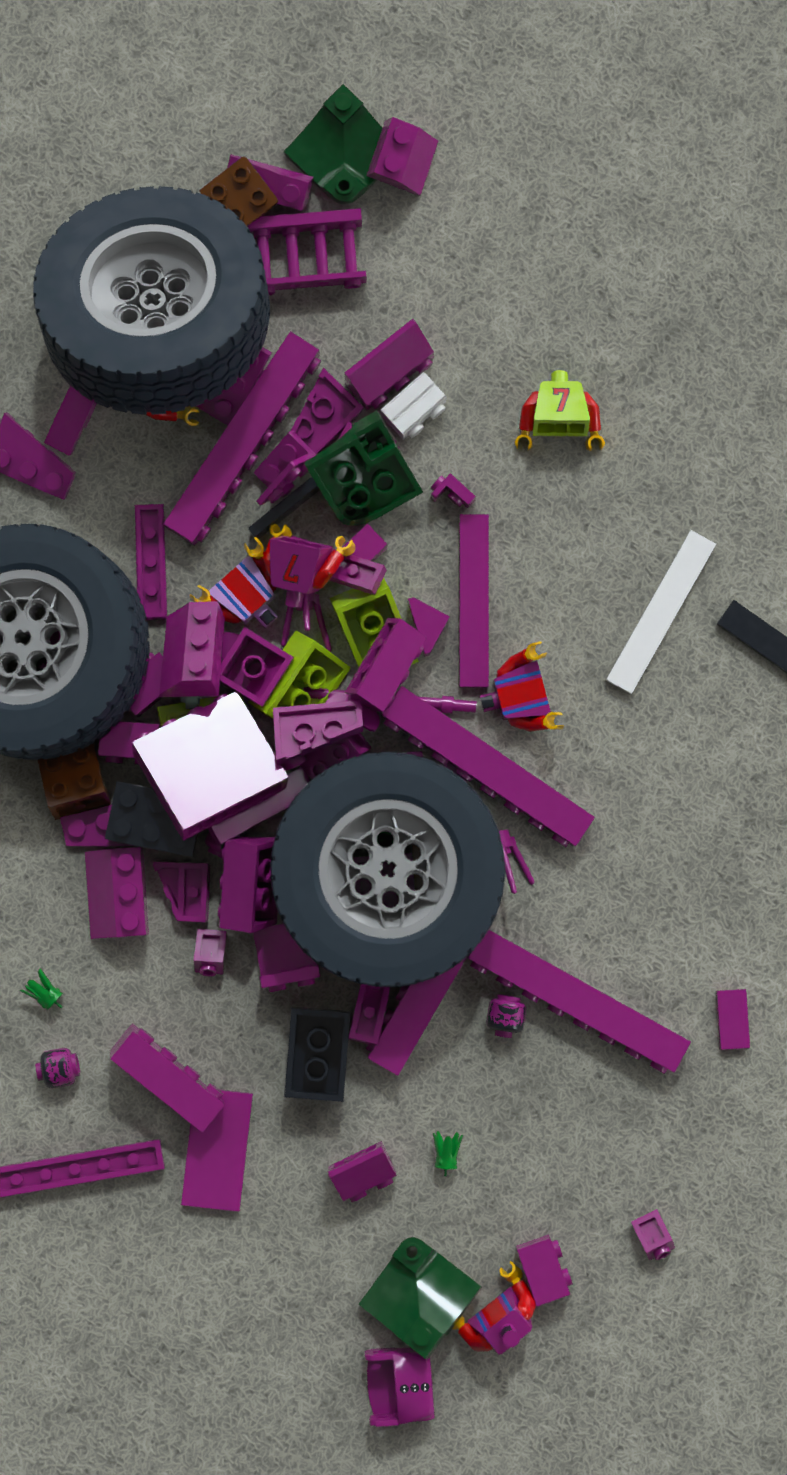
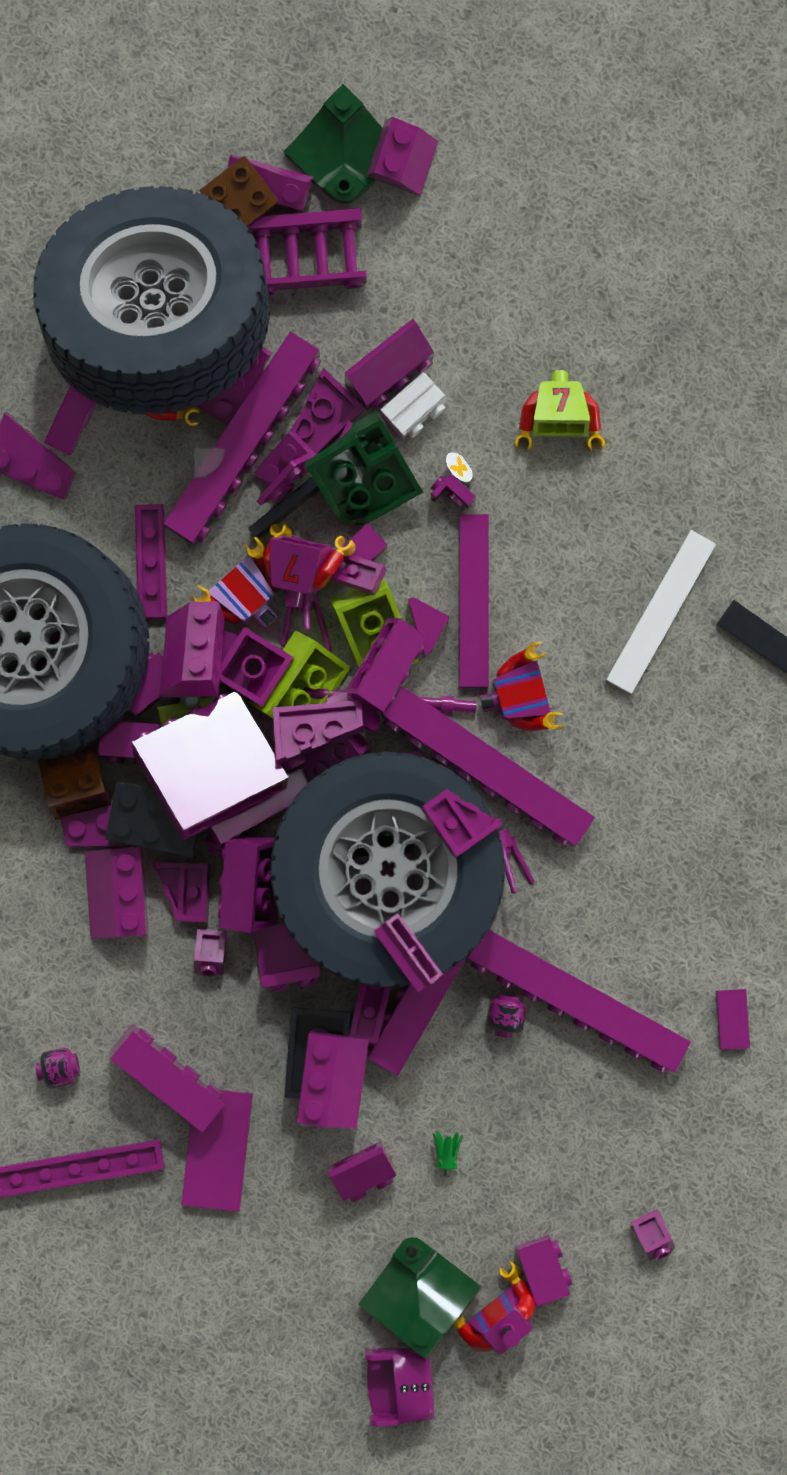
(44, 997): green piece -> none
(207, 461): none -> clear tile
(332, 1080): none -> magenta slope
(408, 952): none -> magenta piece
(458, 822): none -> magenta wing
(459, 467): none -> white sticker

